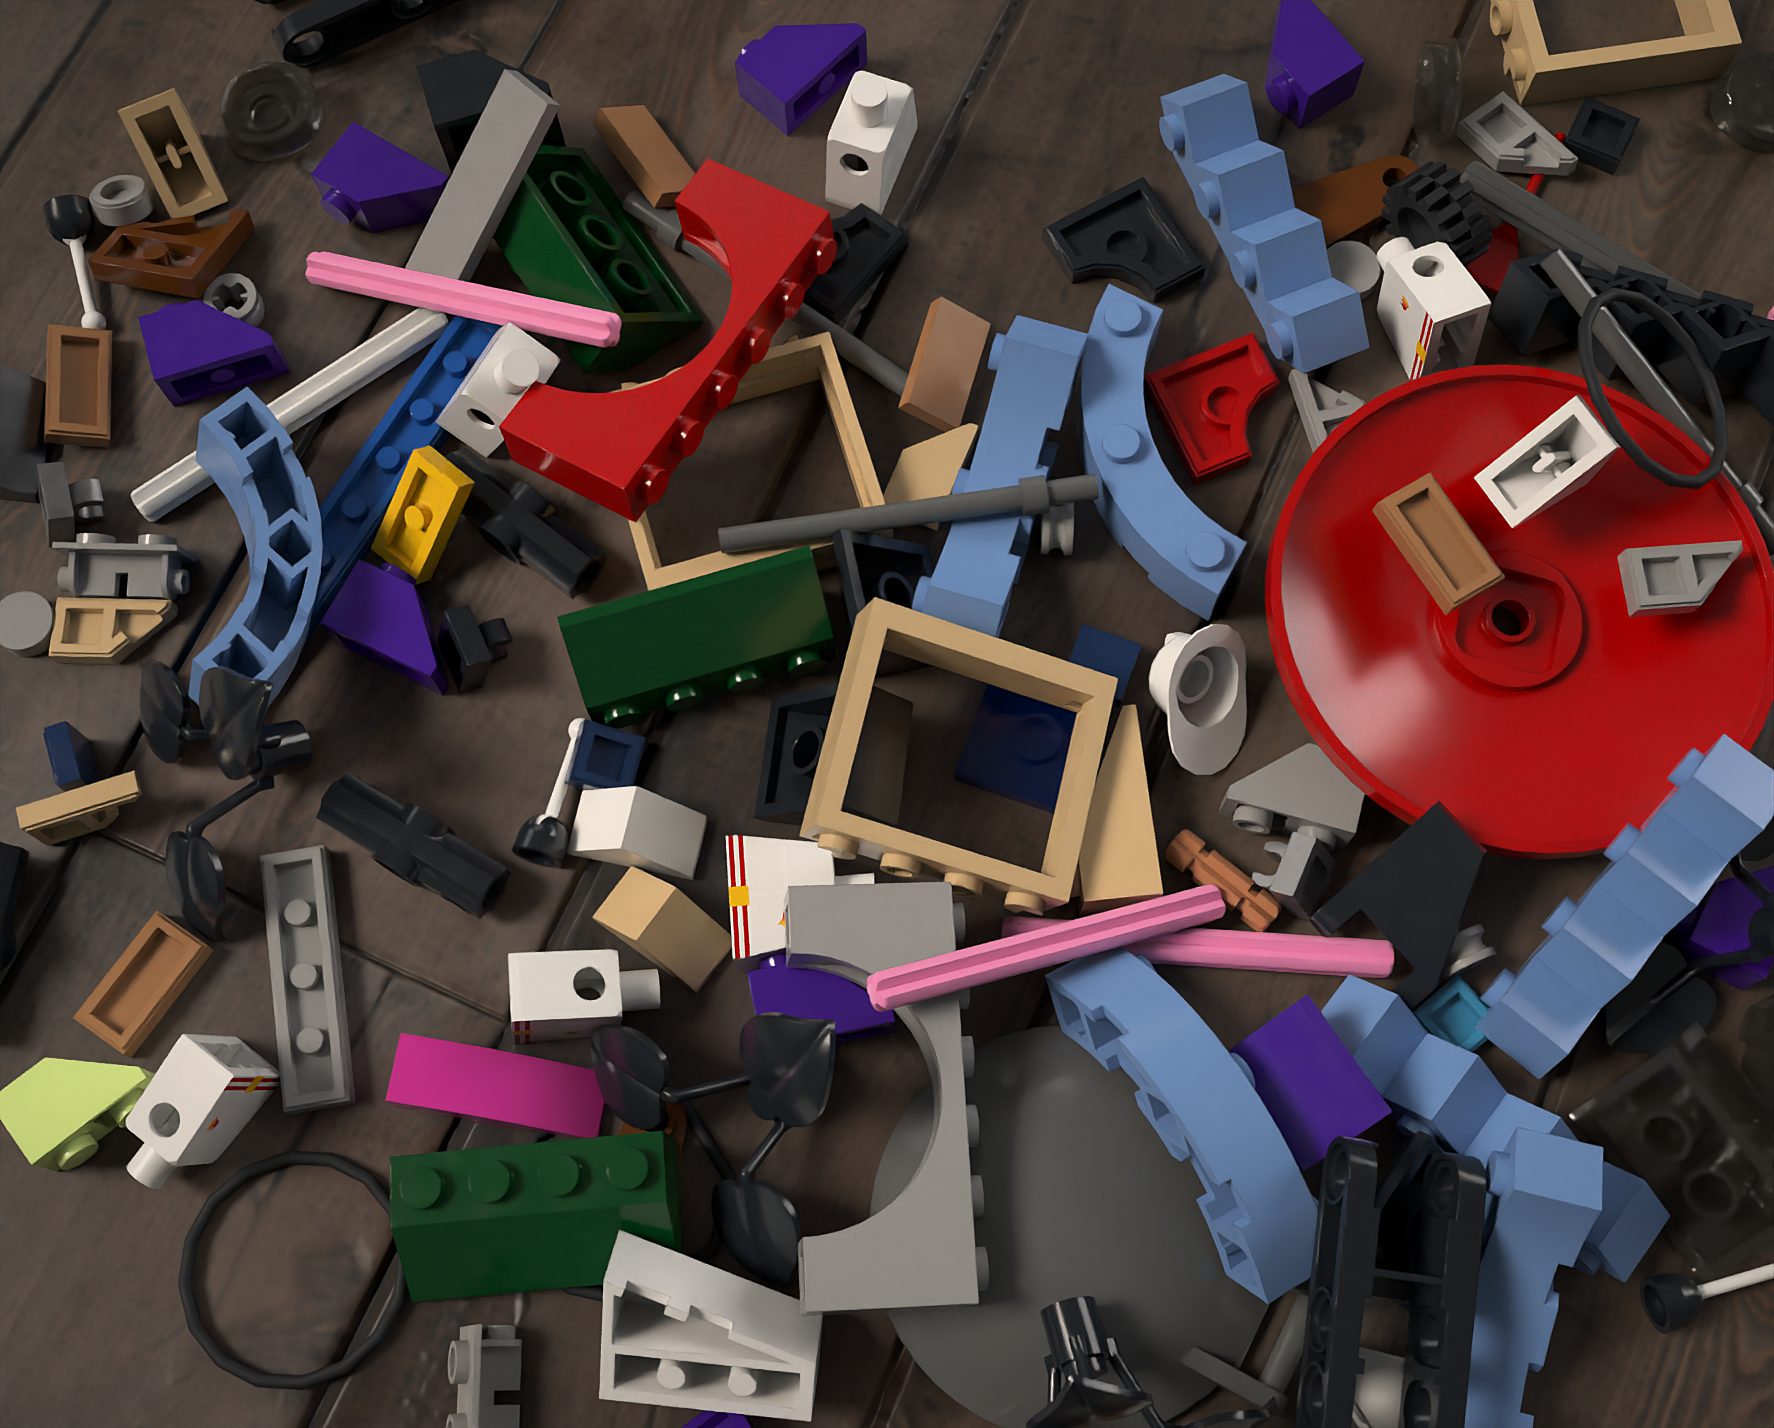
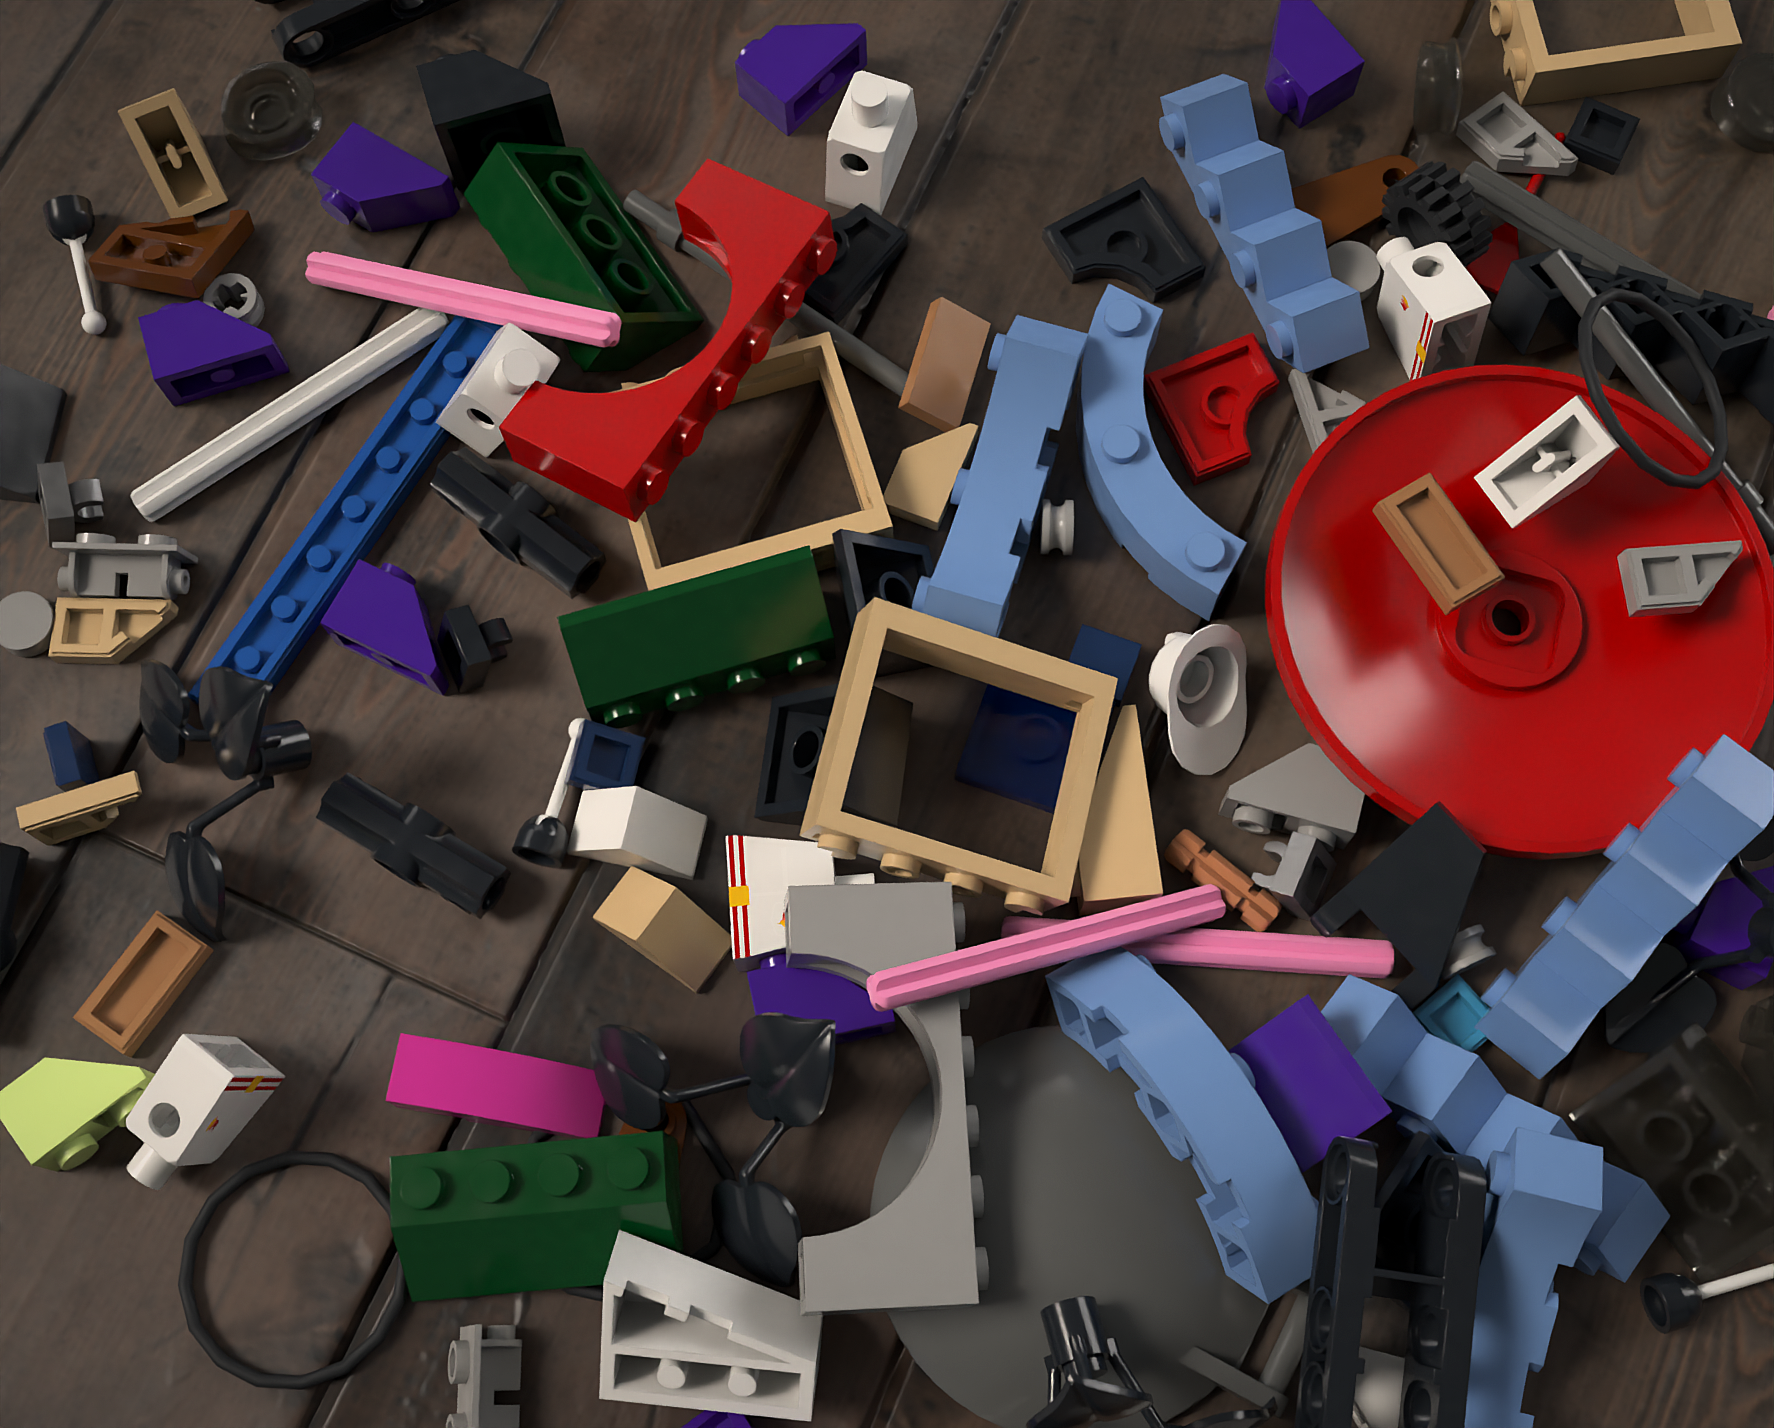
(78, 386): medium nougat tile -> none
(122, 200): light grey tile -> none
(282, 529): medium blue brick -> none
(307, 980): light grey tile -> none
(422, 513): yellow plate -> none
(485, 179): light grey tile -> none
(546, 999): white torso -> none
(644, 152): medium nougat tile -> none
(1031, 495): dark grey bar -> none

